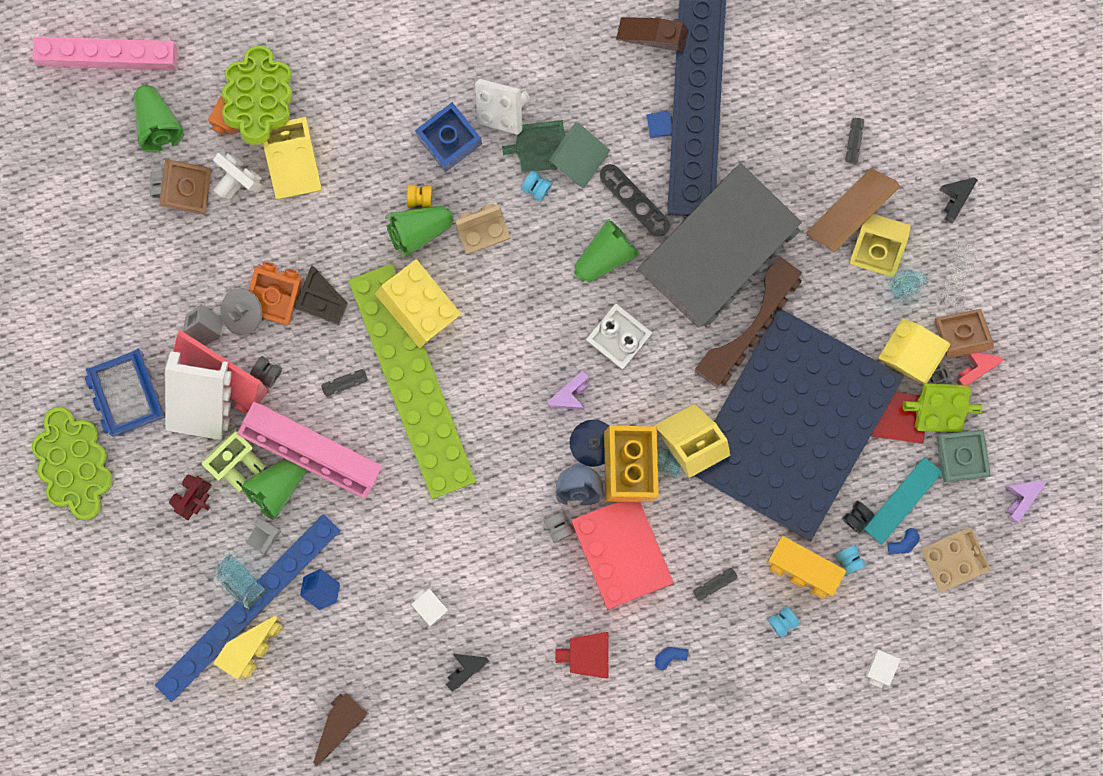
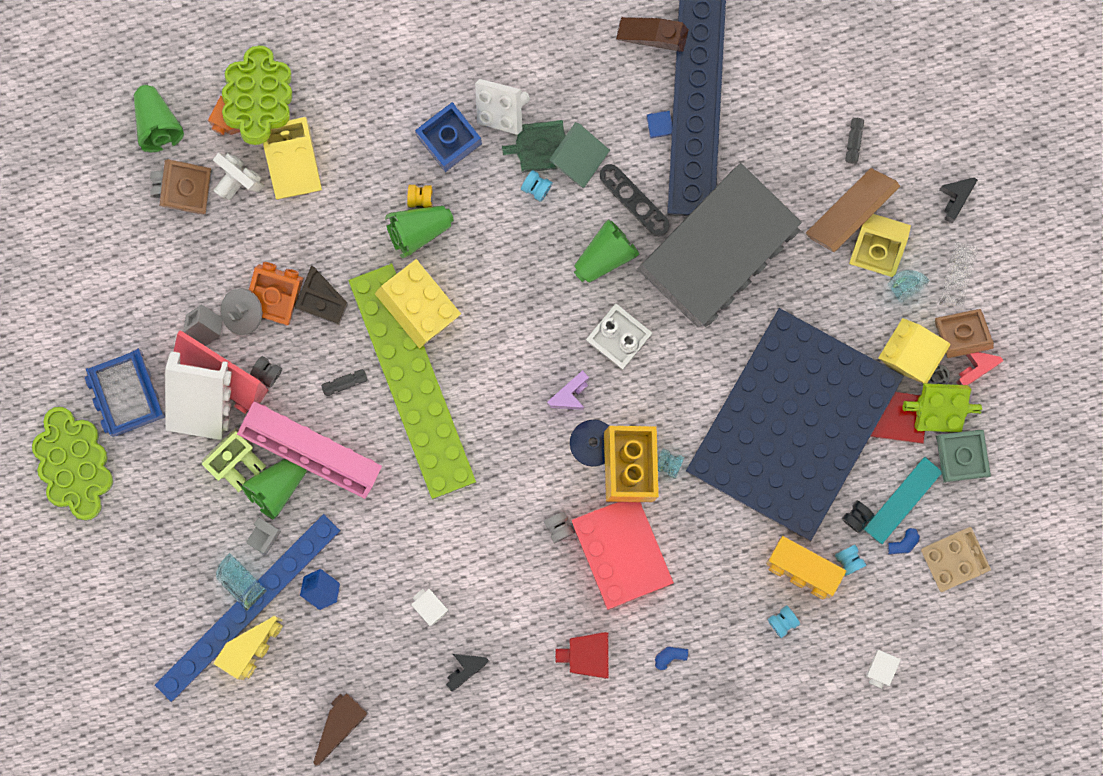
(105, 53): bright pink brick -> none
(193, 499): dark red hips -> none
(482, 228): tan bracket -> none
(579, 484): sand blue cylinder -> none
(693, 439): light yellow slope -> none
(715, 584): dark grey axle -> none
(777, 283): reddish brown arch -> none
(1027, 493): lavender slope -> none

